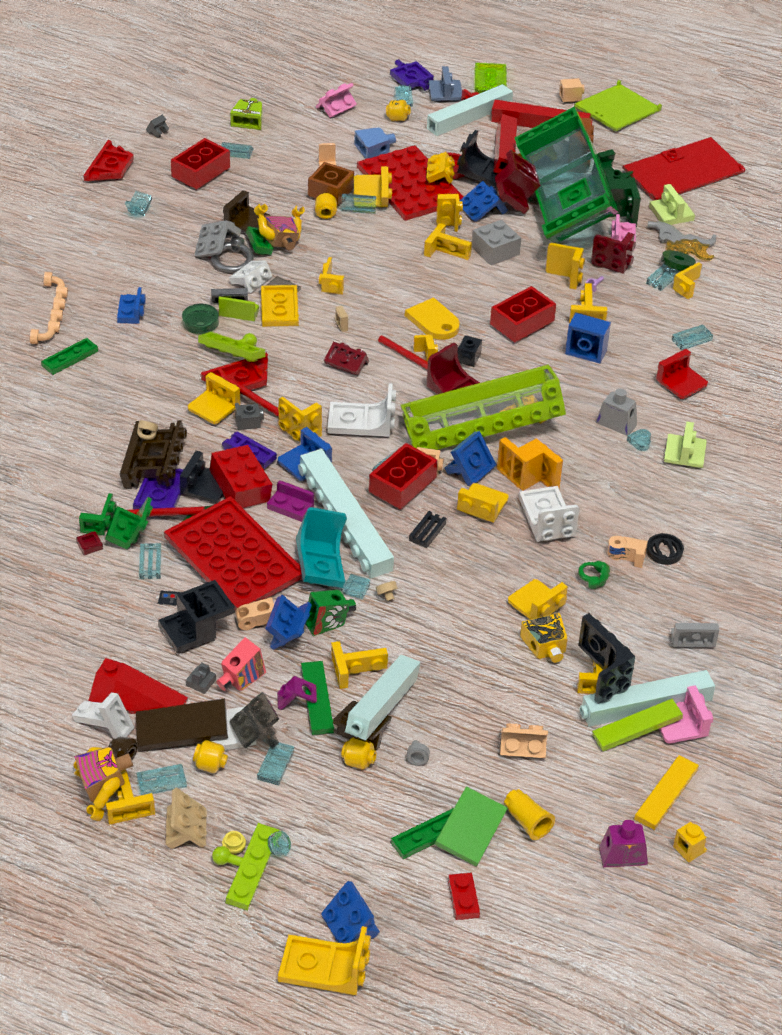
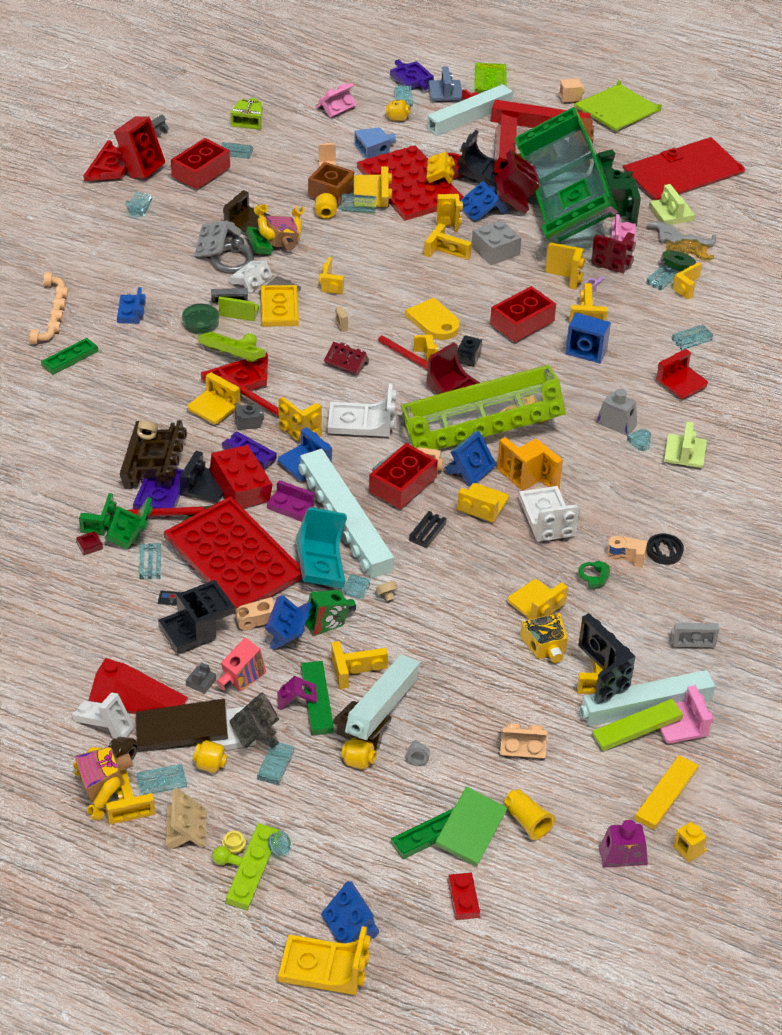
(139, 147): none -> red brick

